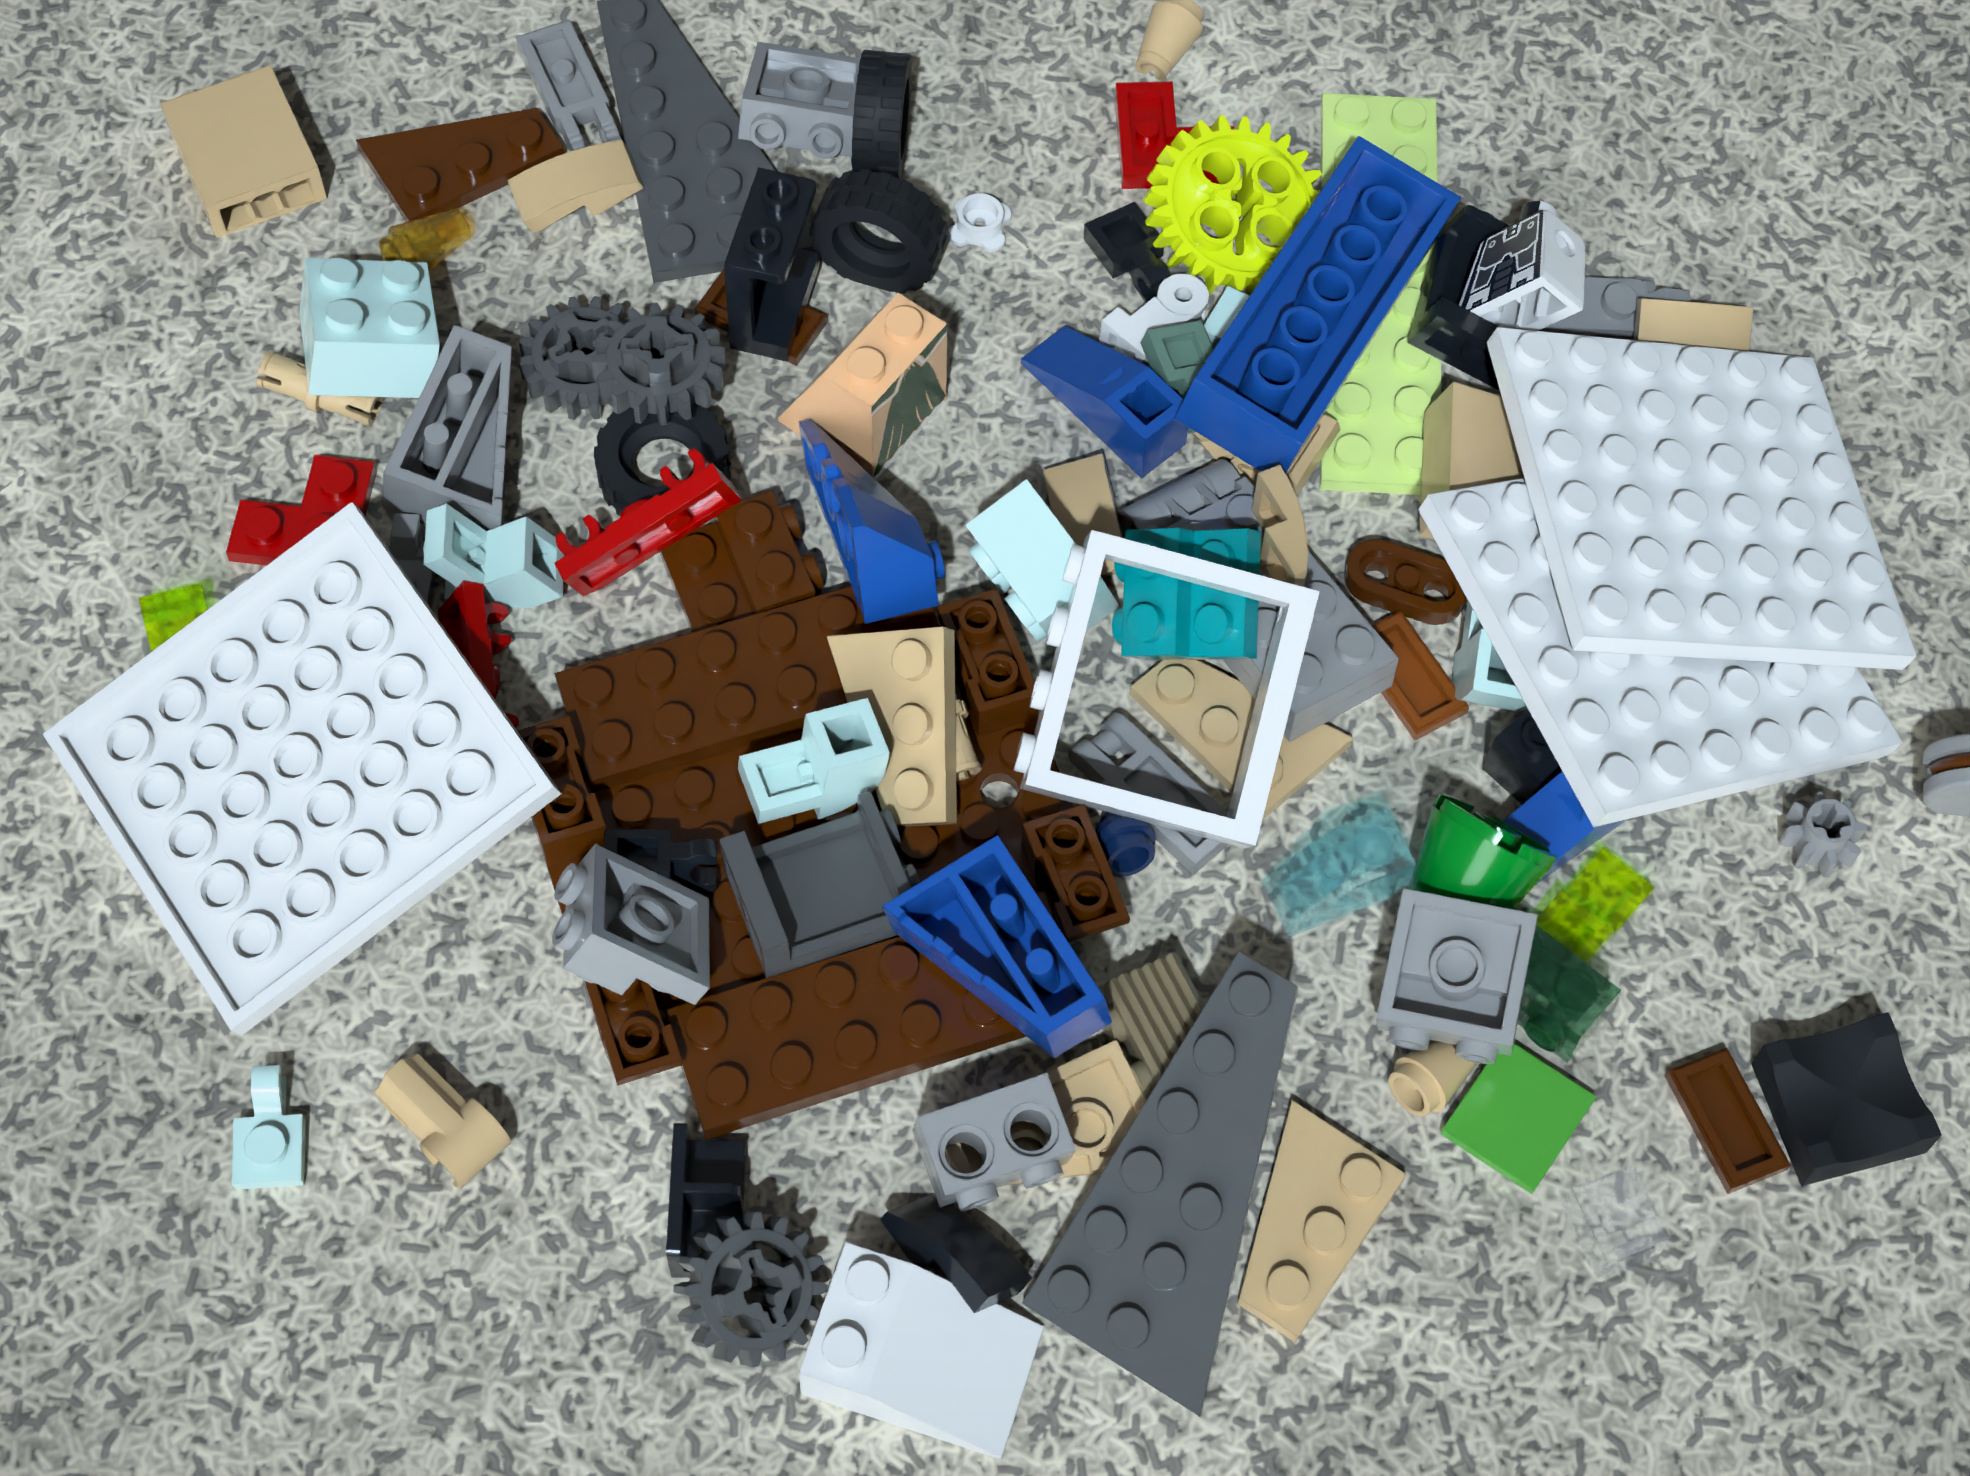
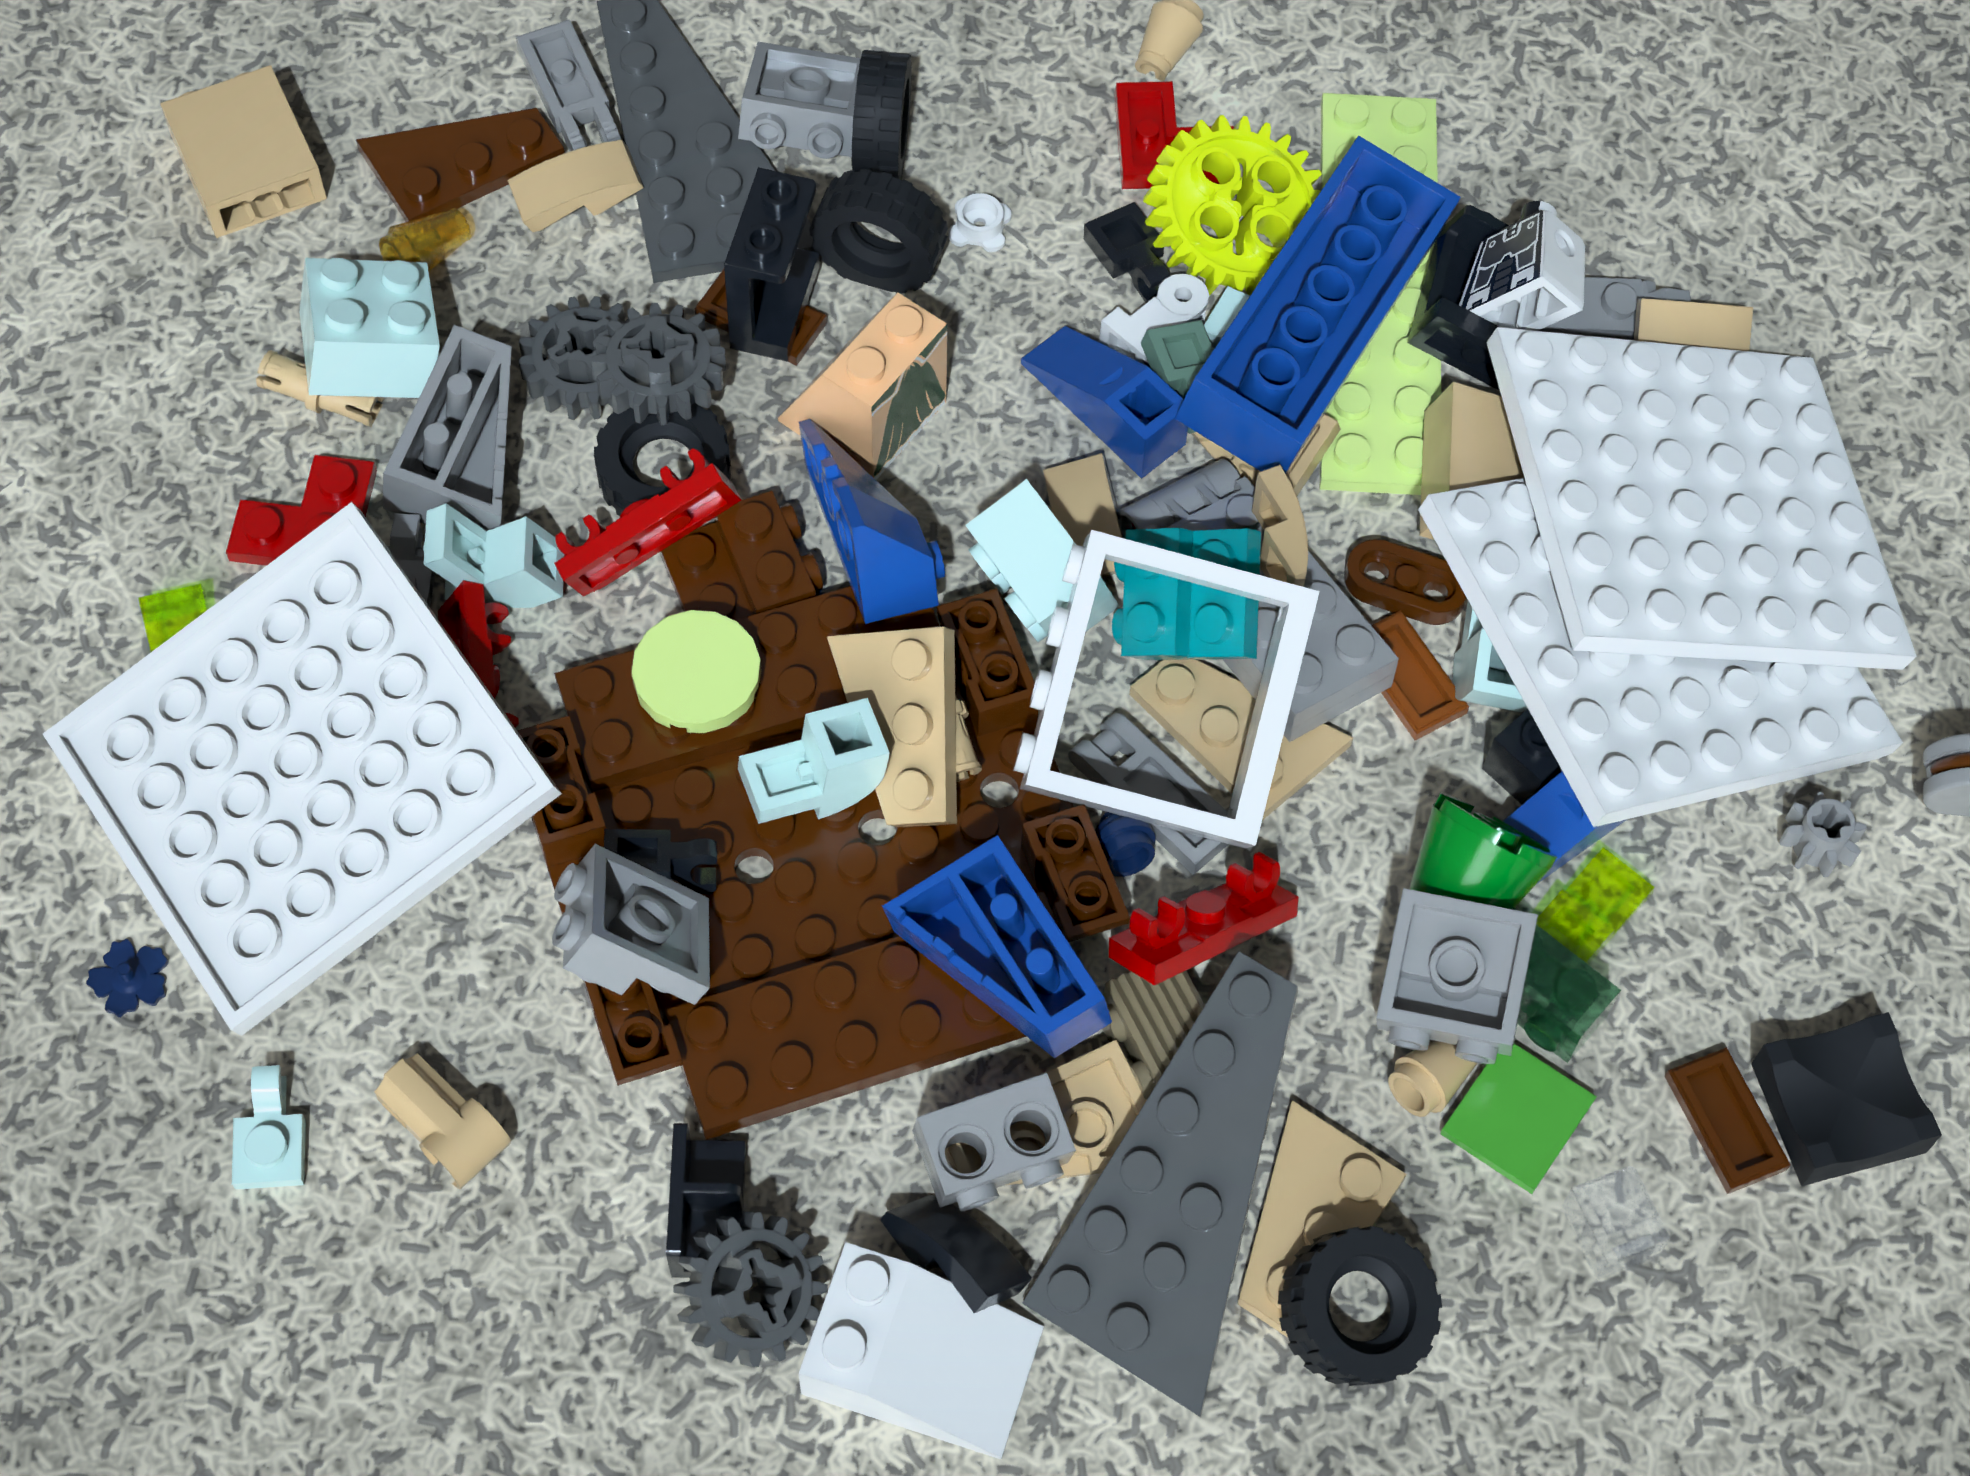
(129, 977): none -> dark blue plant
(696, 671): none -> yellowish green tile
(818, 887): dark grey panel -> none
(1204, 922): none -> red plate
(1341, 874): clear light blue slope -> none
(1411, 1297): none -> black tyre

